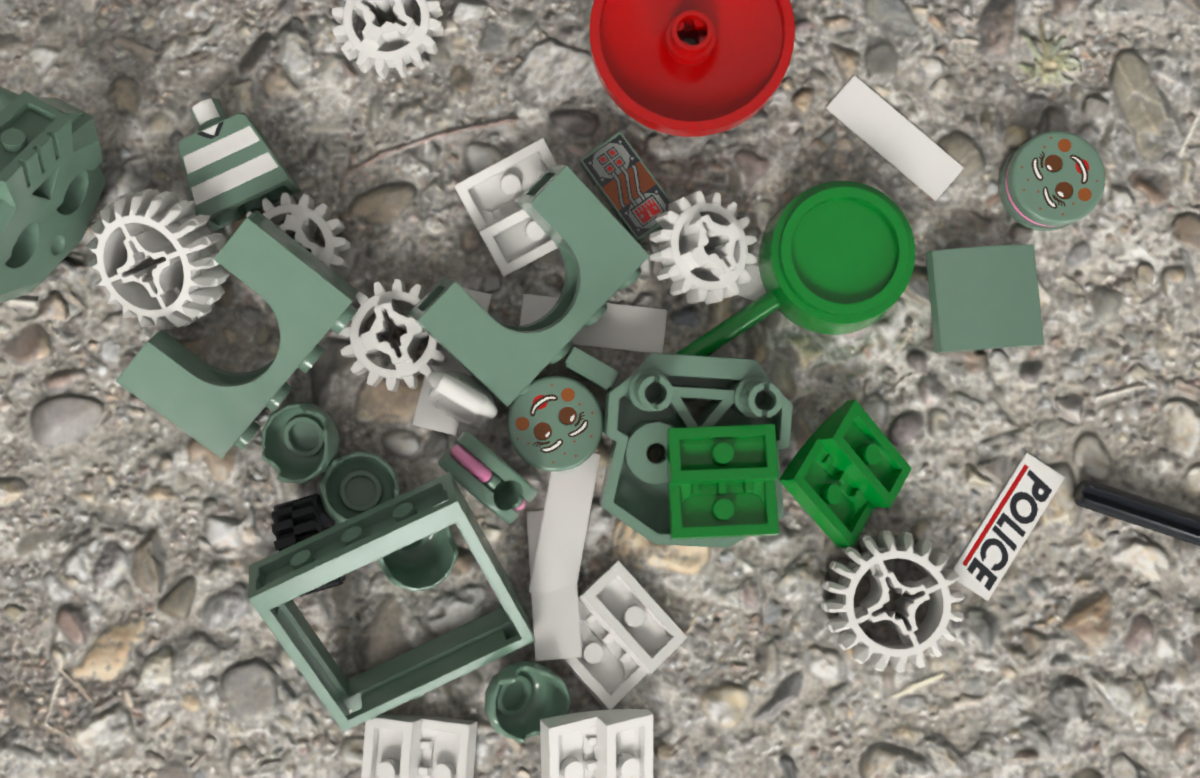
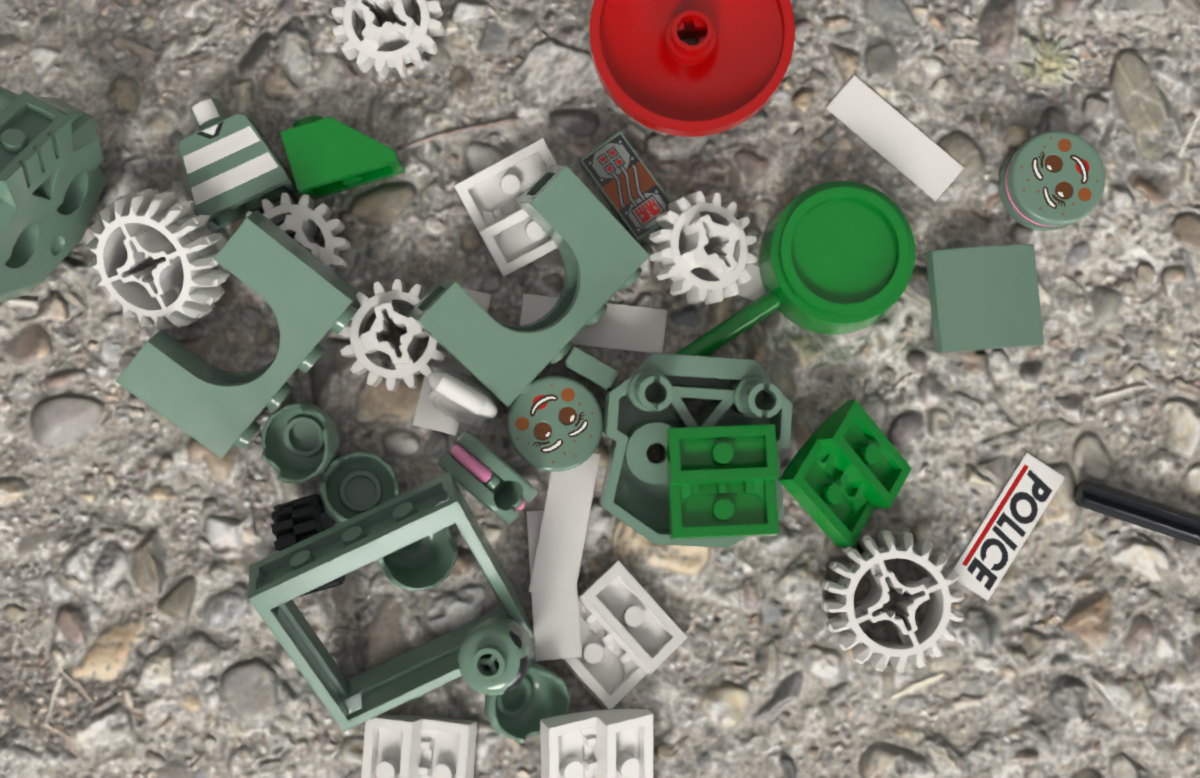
(335, 157): none -> green slope
(506, 642): none -> sand green head

